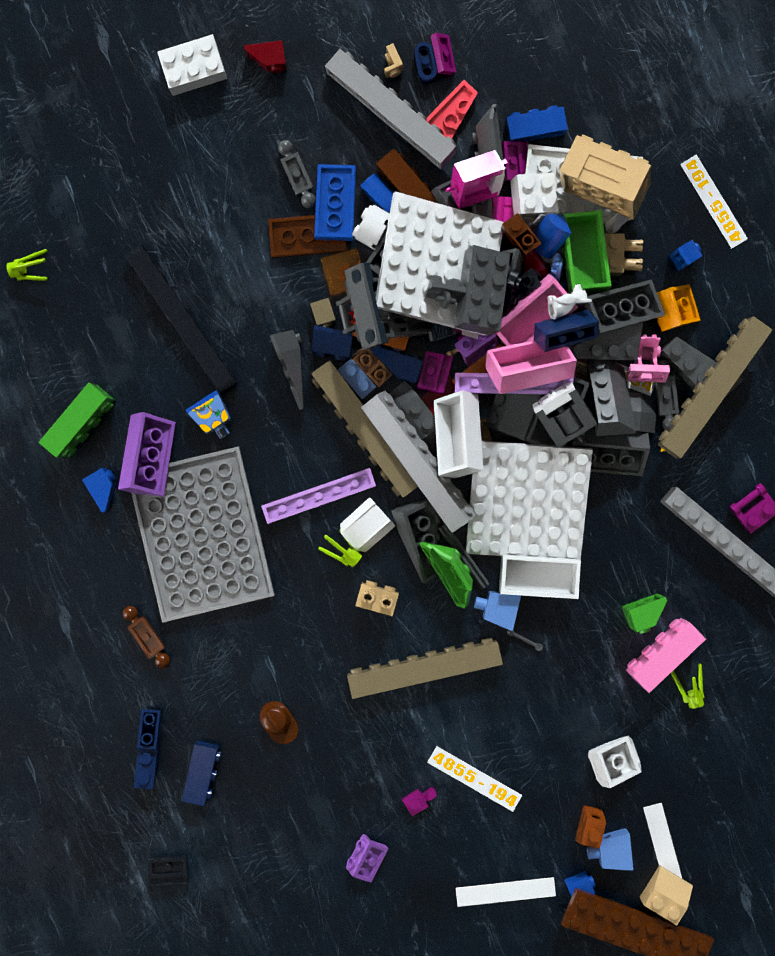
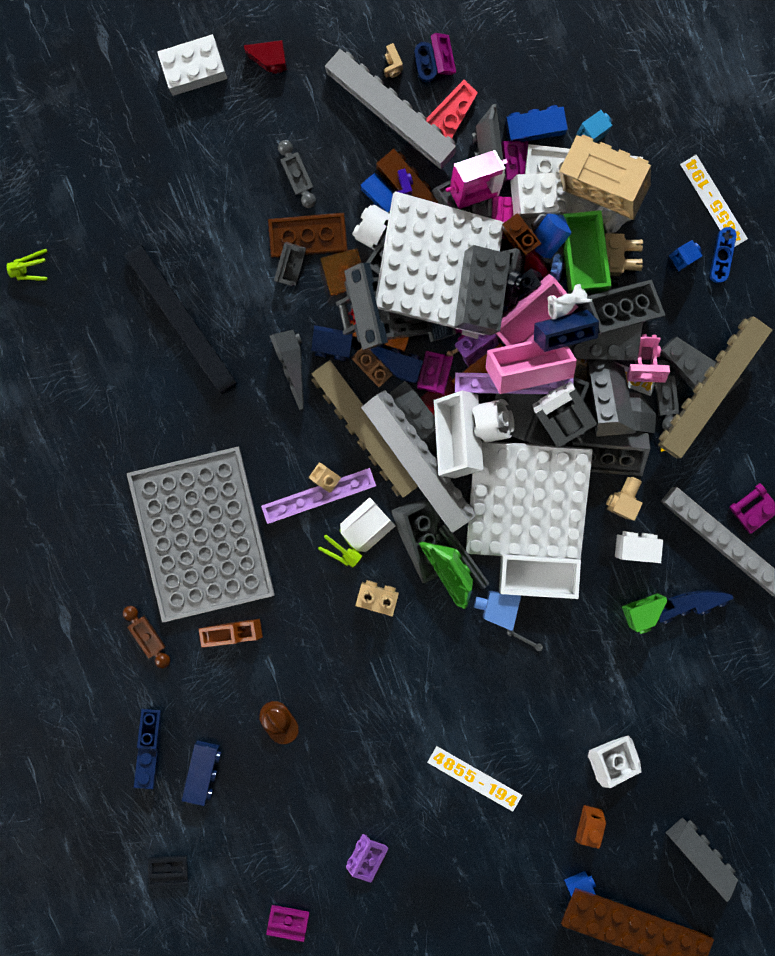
(77, 421): bright green piece -> none
(101, 487): blue slope -> none
(147, 455): medium lavender slope -> none
(211, 414): torso -> none
(230, 633): none -> dark orange slope
(287, 923): none -> magenta plate
(290, 264): none -> dark grey hinge
(323, 313): dark tan brick -> none
(324, 477): none -> tan bracket
(335, 202): blue tile -> none
(356, 378): light blue plate -> none
(405, 182): none -> dark purple bracket
(417, 801): magenta plate -> none
(425, 668): dark tan brick -> none
(444, 293): dark grey hips -> none
(493, 421): none -> white brick
(505, 891): white sticker -> none
(596, 126): none -> dark azure brick
(614, 851): medium blue torso -> none
(624, 502): none -> tan brick
(636, 548): none -> white brick
(661, 838): white sticker -> none
(665, 654): bright pink piece -> none
(667, 895): tan slope -> none
(678, 307): light orange slope -> none
(694, 696): lime plant -> none
(699, 601): none -> dark blue slope
(703, 858): none -> dark grey slope
(721, 240): none -> blue beam

